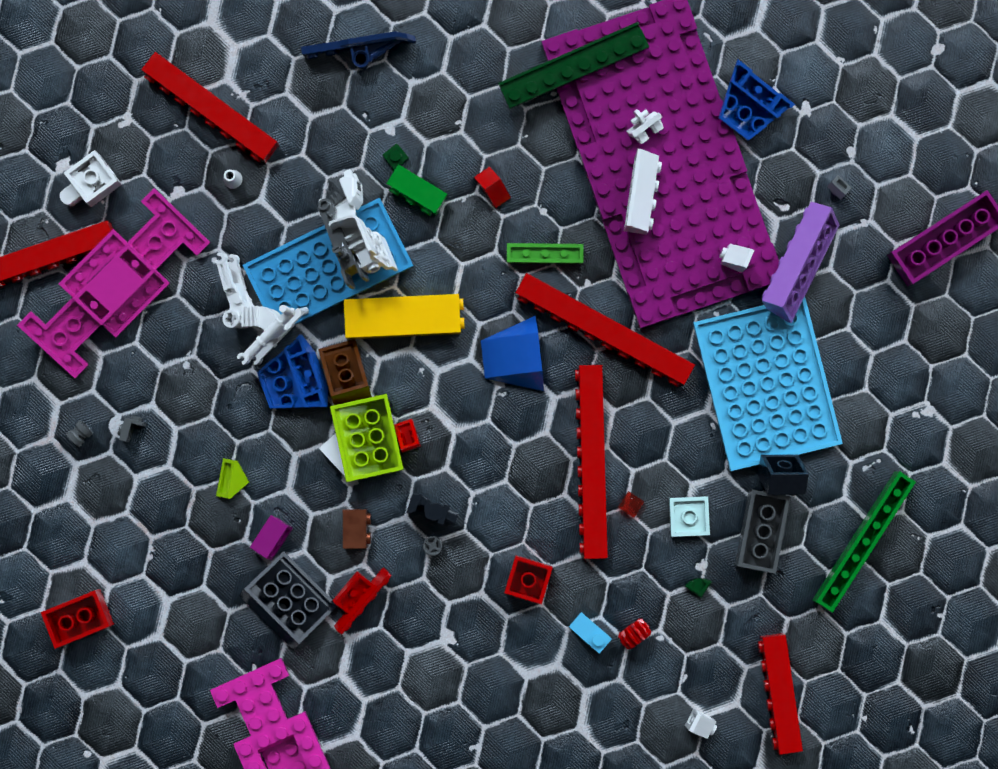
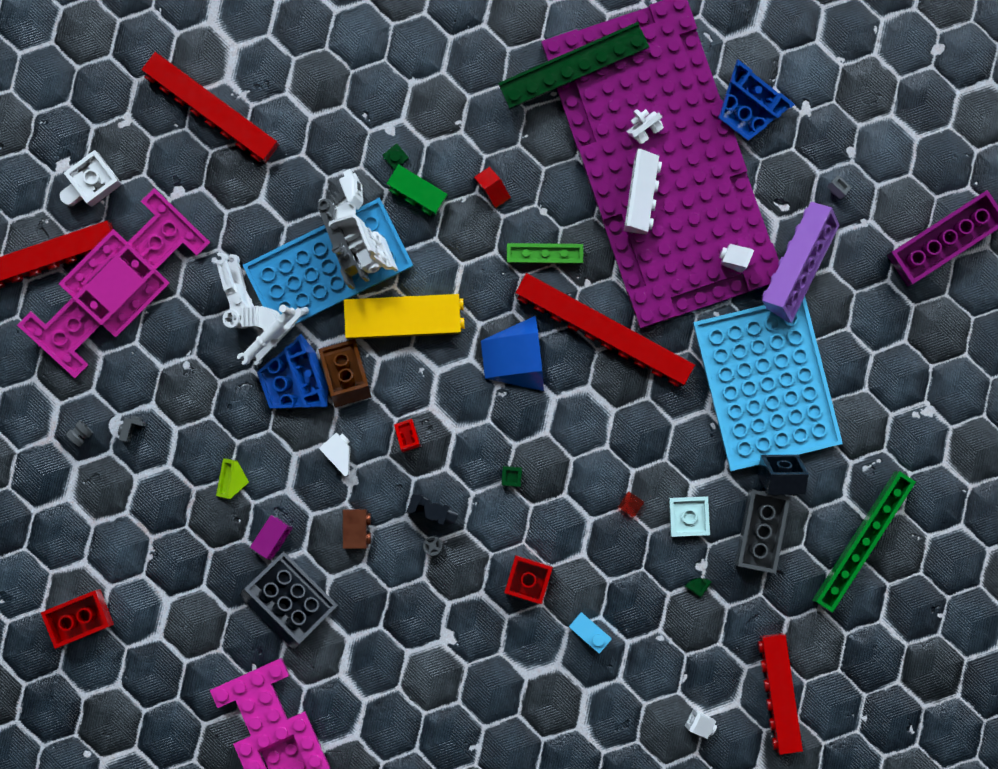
(235, 181): white cone -> none
(356, 596): red bracket -> none
(366, 438): lime slope -> none
(369, 46): dark blue piece -> none
(511, 476): none -> dark green plate
(592, 461): red brick -> none
(634, 634): red gear -> none

